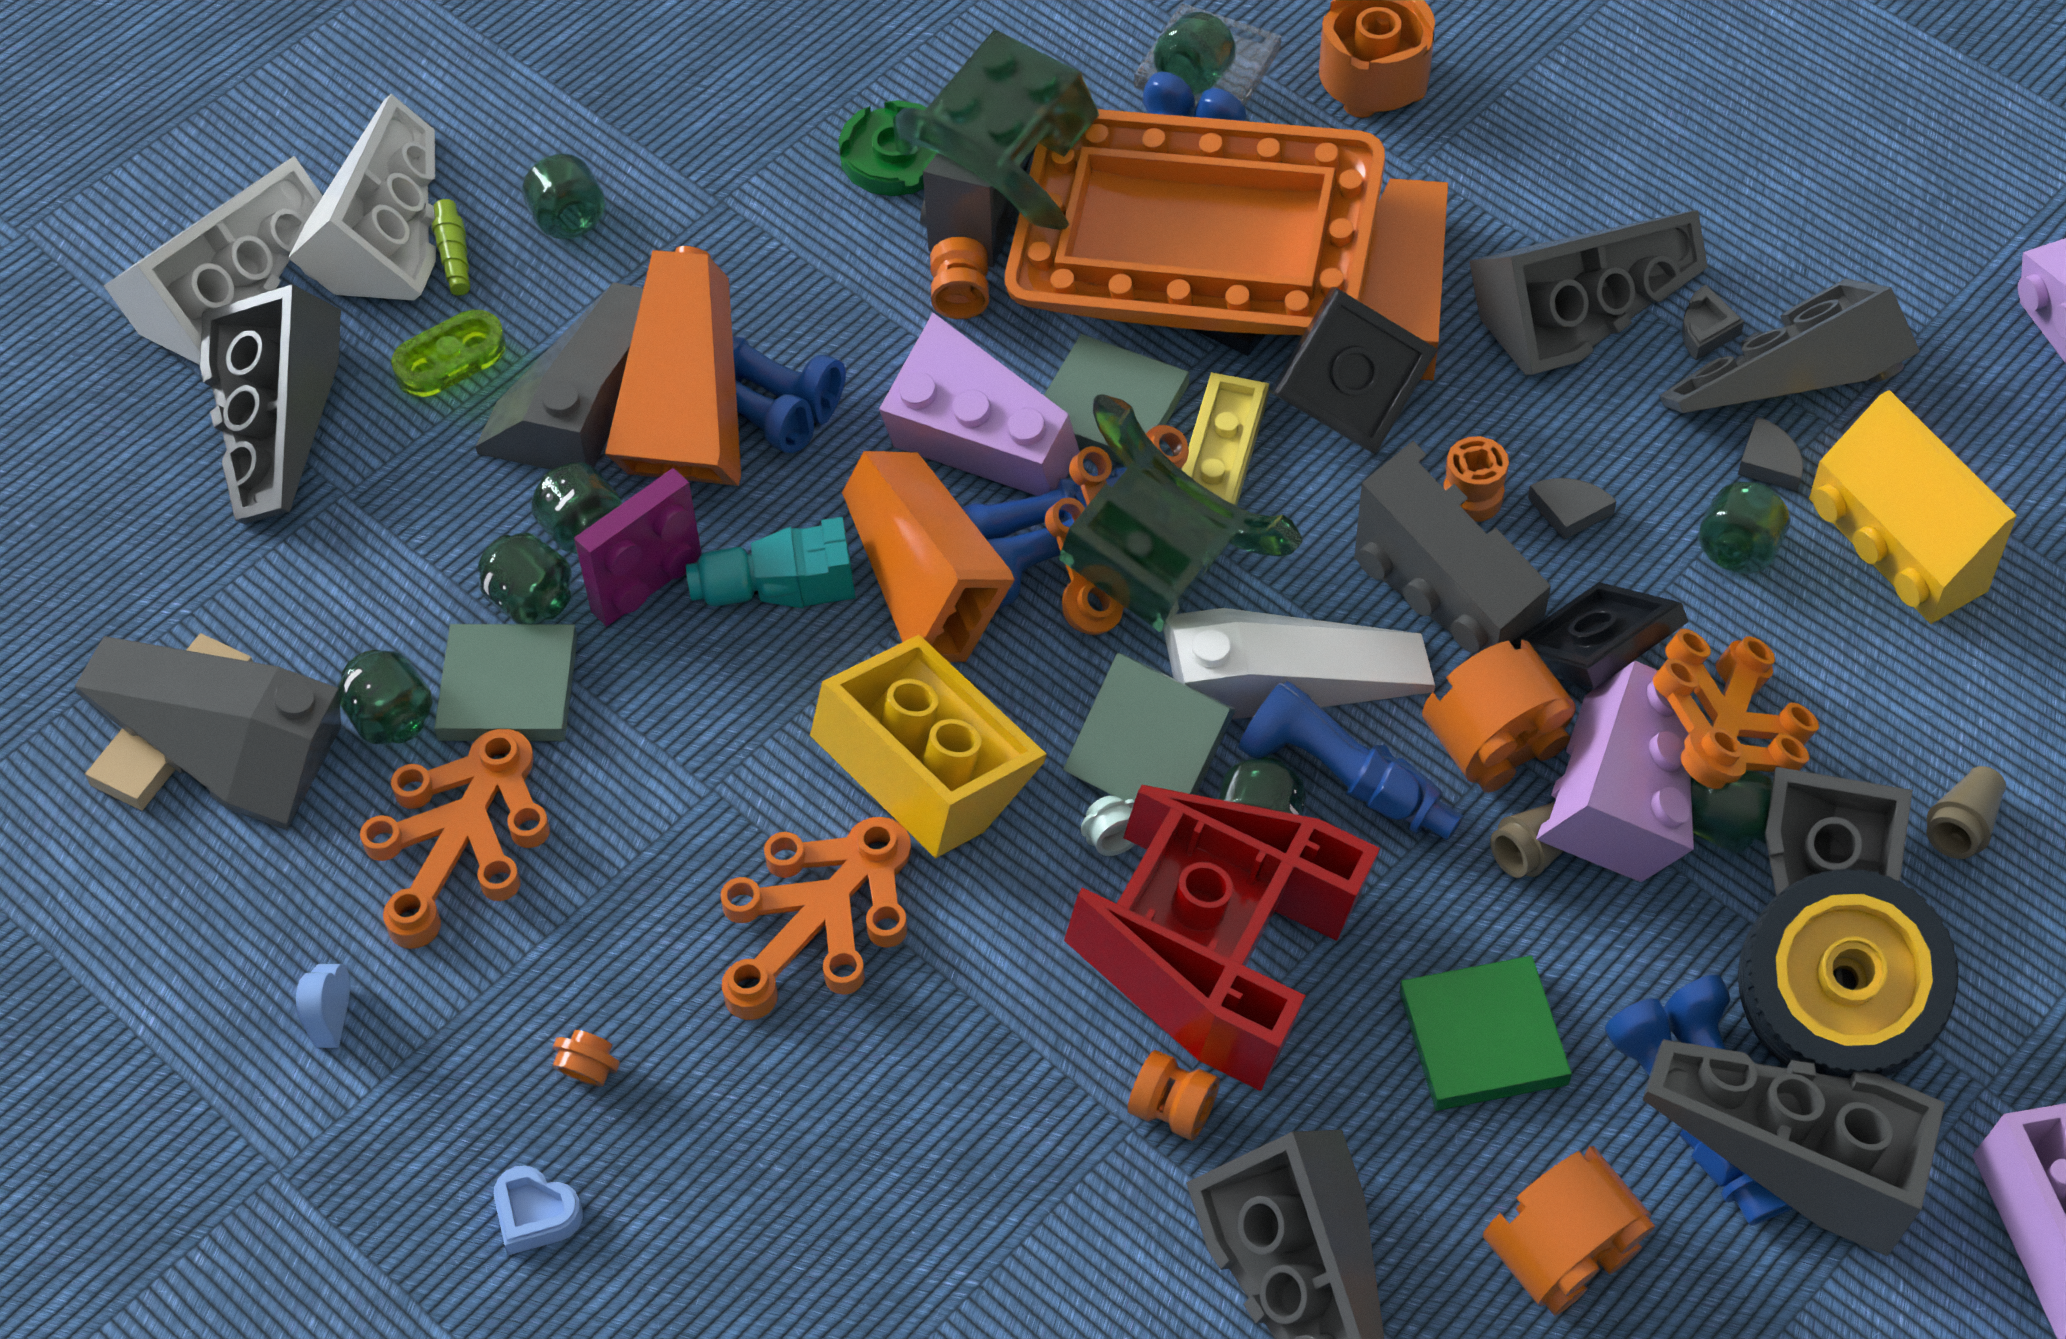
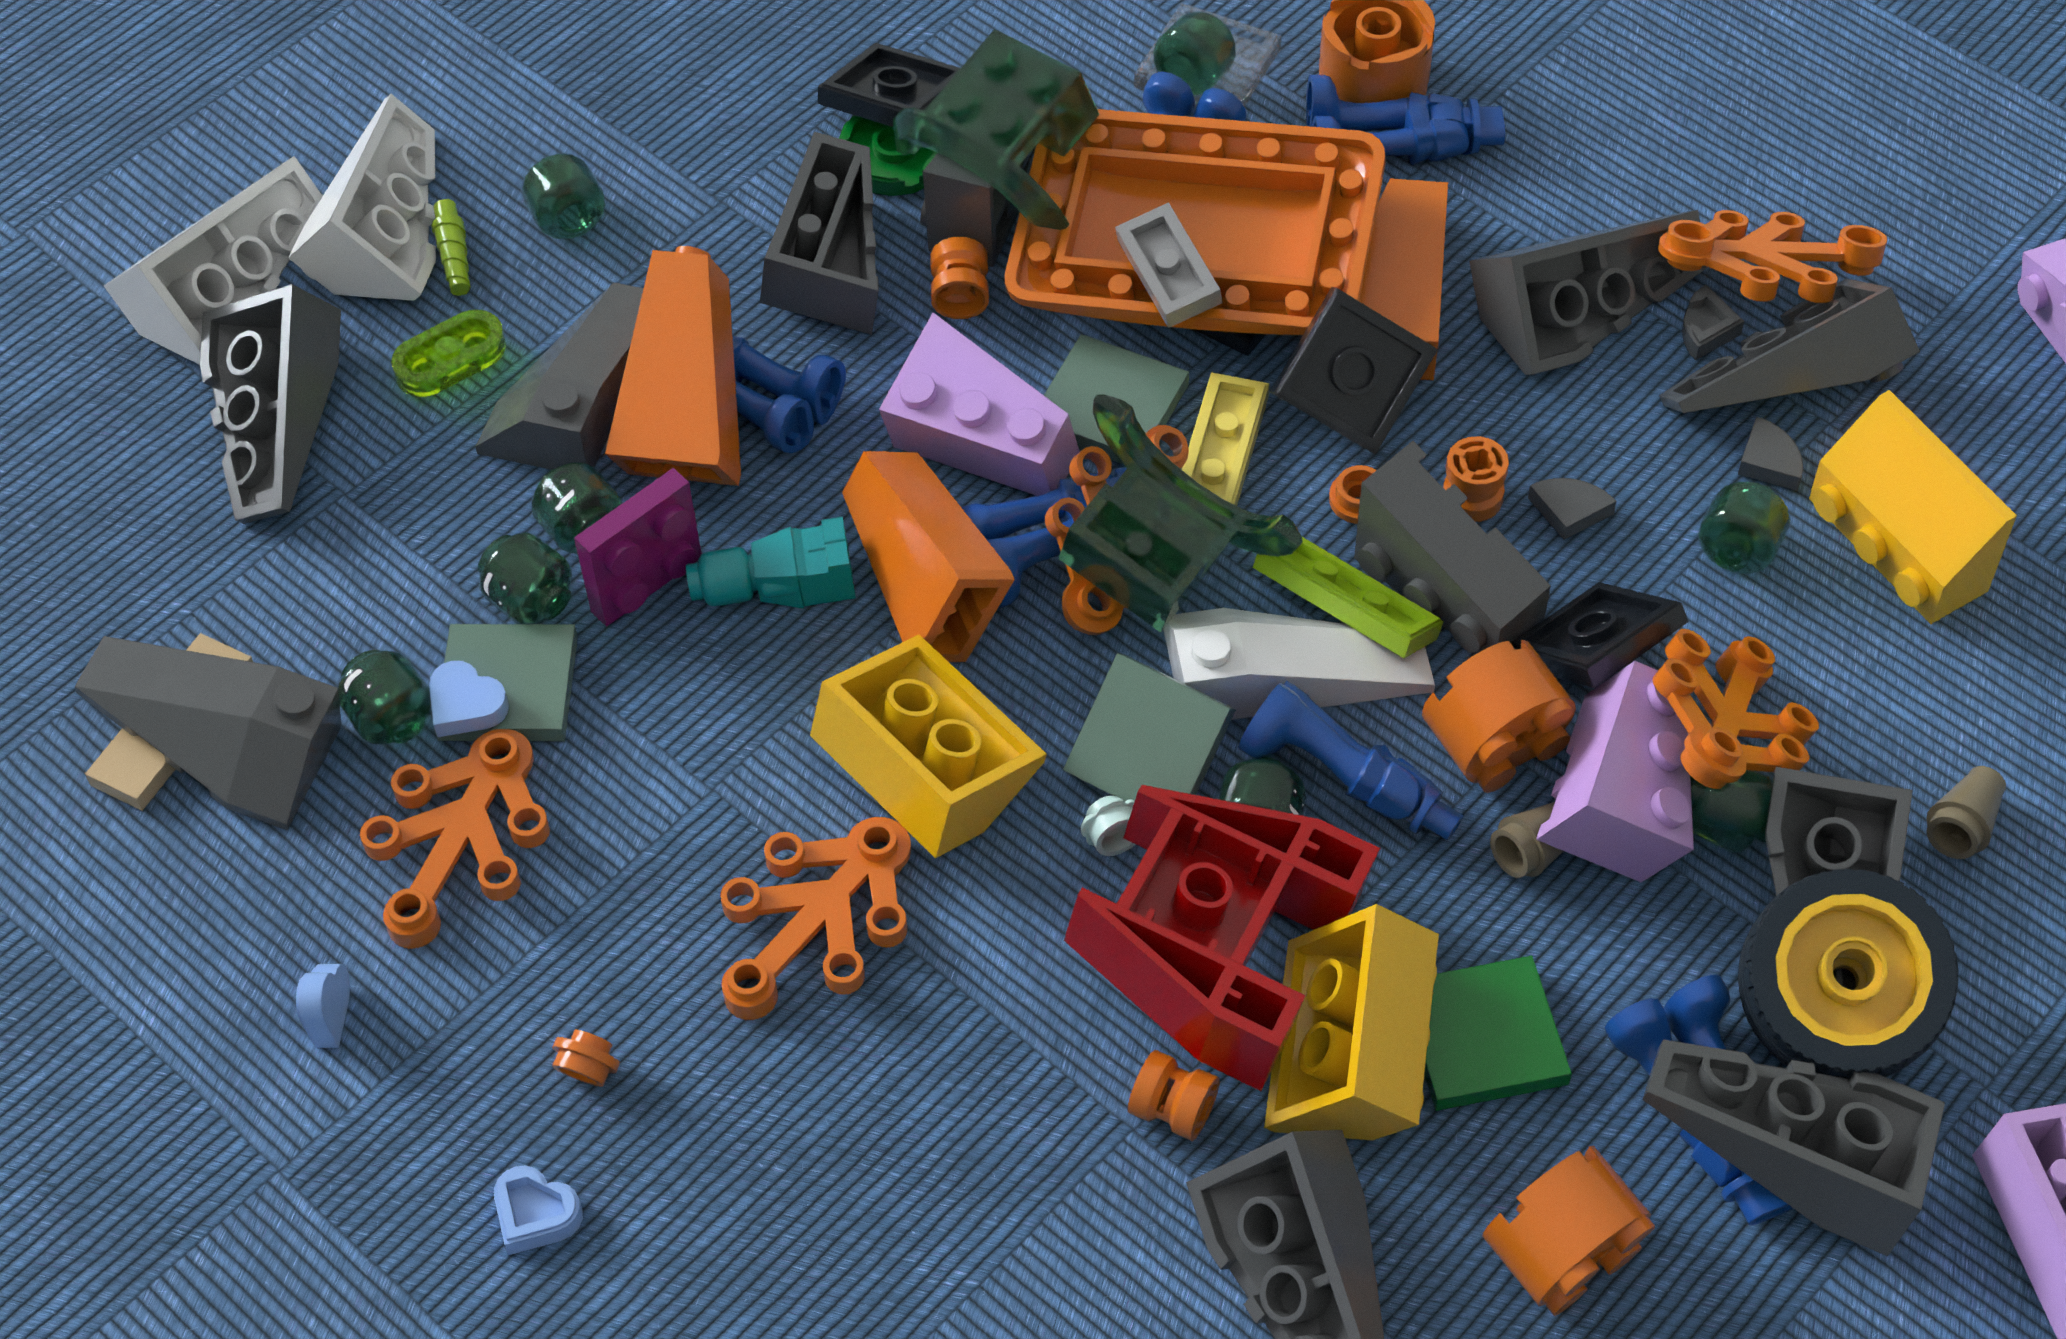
(464, 700): none -> light blue tile
(826, 240): none -> dark grey wedge
(884, 83): none -> black tile
(1168, 265): none -> light grey plate
(1346, 490): none -> orange plate
(1353, 598): none -> lime tile
(1360, 1030): none -> yellow slope
(1424, 125): none -> blue piece
(1776, 251): none -> orange plant

